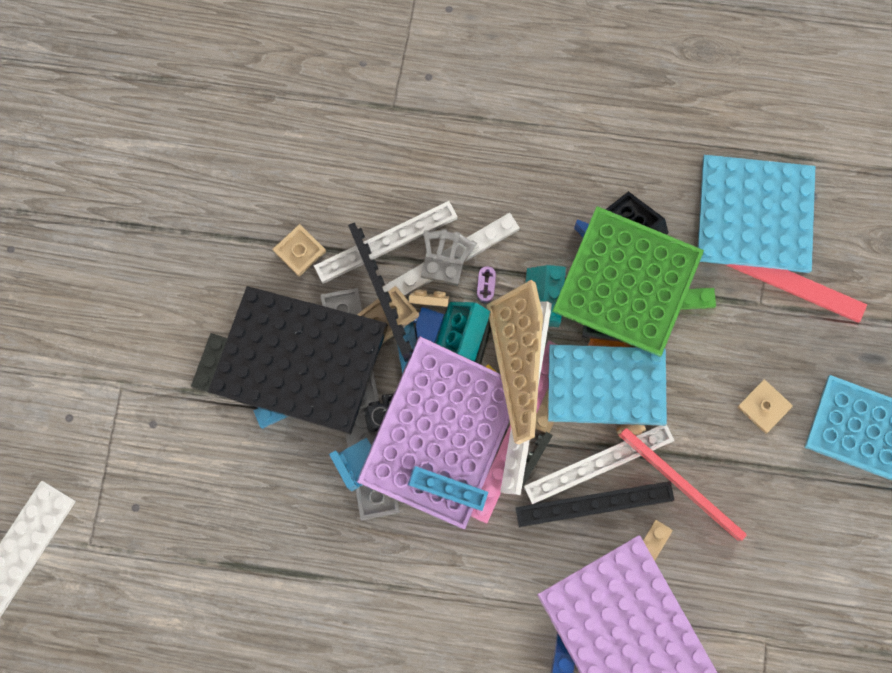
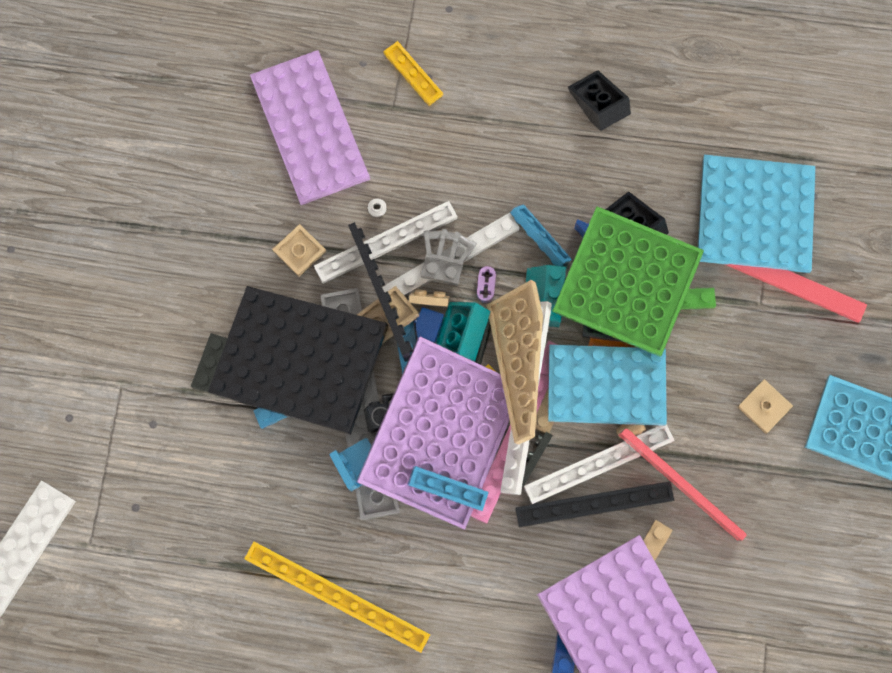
(309, 127): none -> lavender plate
(337, 597): none -> yellow plate
(377, 213): none -> white plate
(413, 73): none -> yellow tile
(540, 235): none -> dark azure plate
(600, 100): none -> black slope

